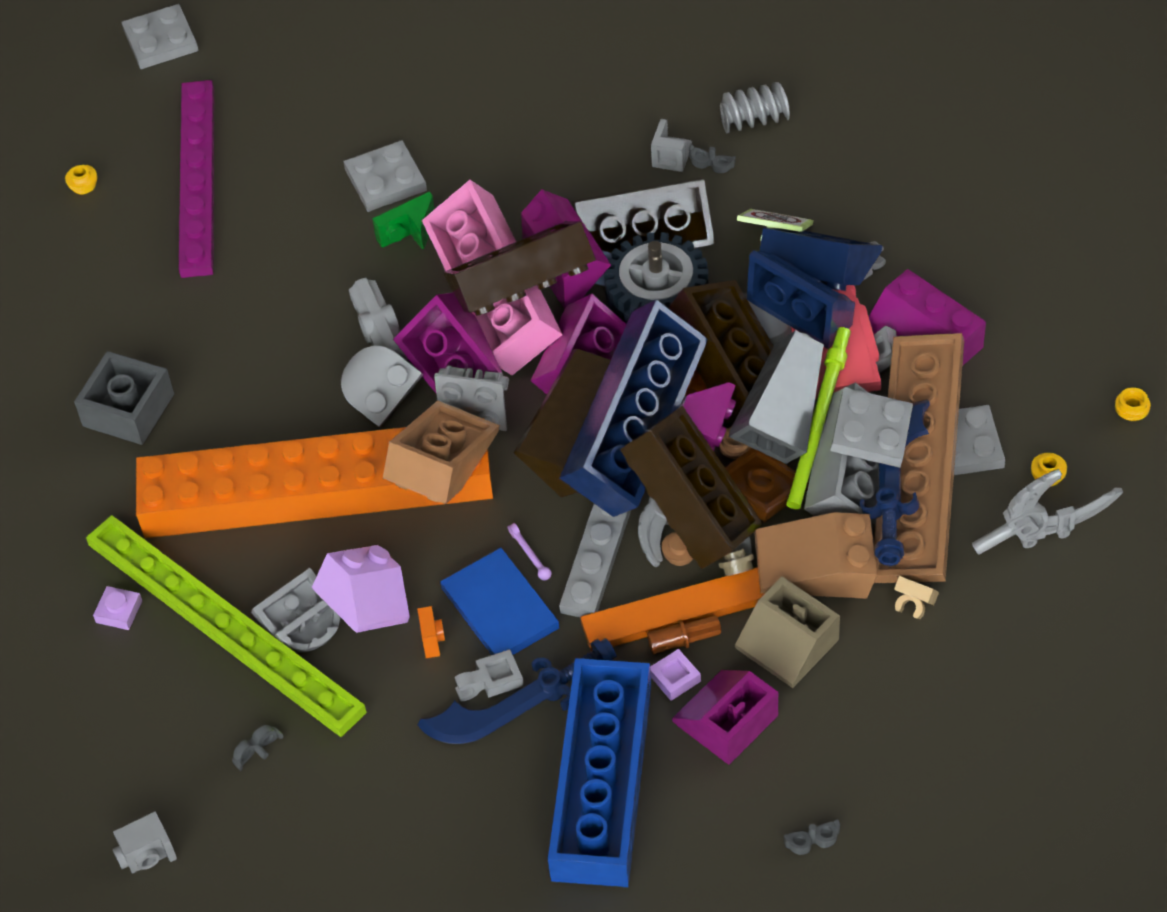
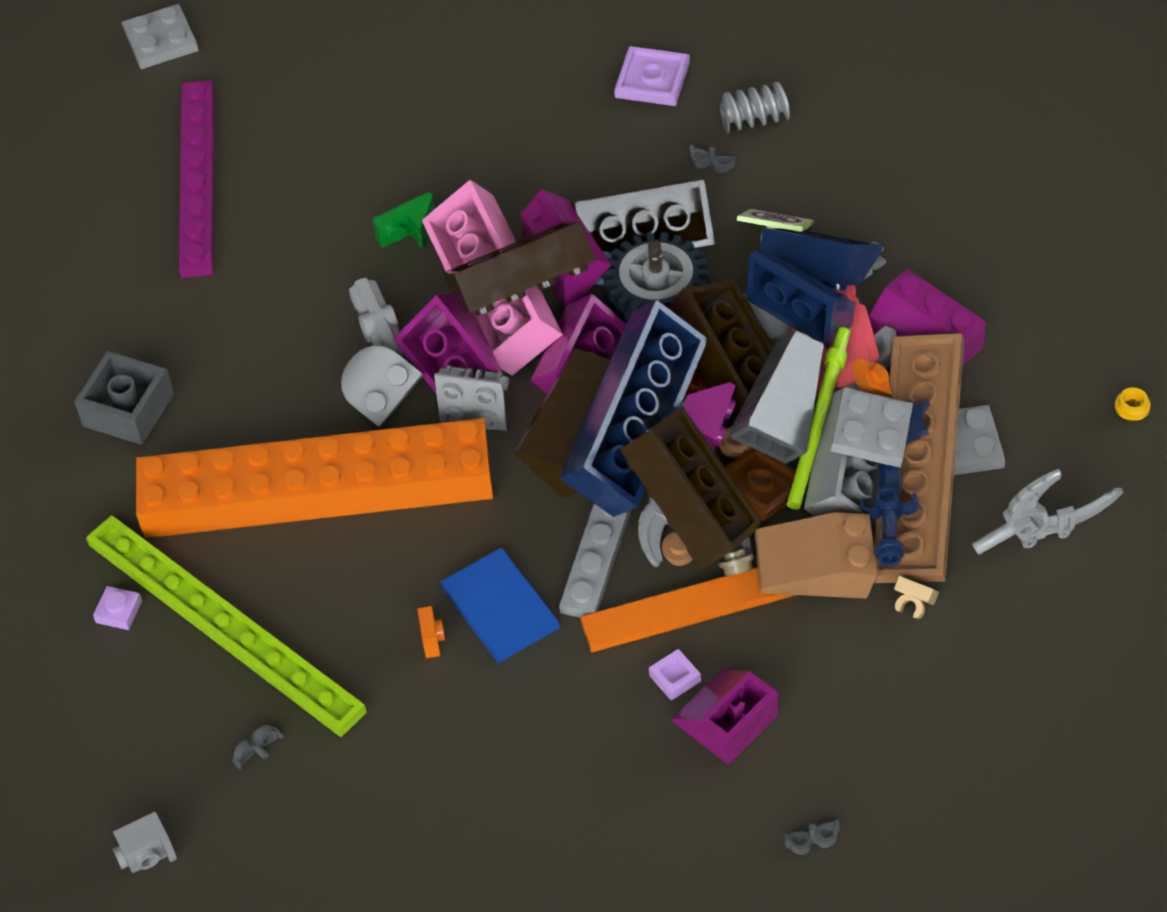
(81, 179): yellow plate -> none
(298, 615): light grey slope -> none
(363, 588): lavender slope -> none
(385, 176): light grey plate -> none
(438, 451): medium nougat slope -> none
(463, 725): dark blue sword -> none
(493, 673): light grey plate -> none
(544, 573): lavender hinge -> none
(600, 773): blue brick -> none
(652, 76): none -> lavender plate
(668, 151): light grey panel -> none
(683, 634): dark orange axle -> none
(788, 632): dark tan slope -> none
(871, 377): none -> orange plate
(1044, 460): yellow plate -> none

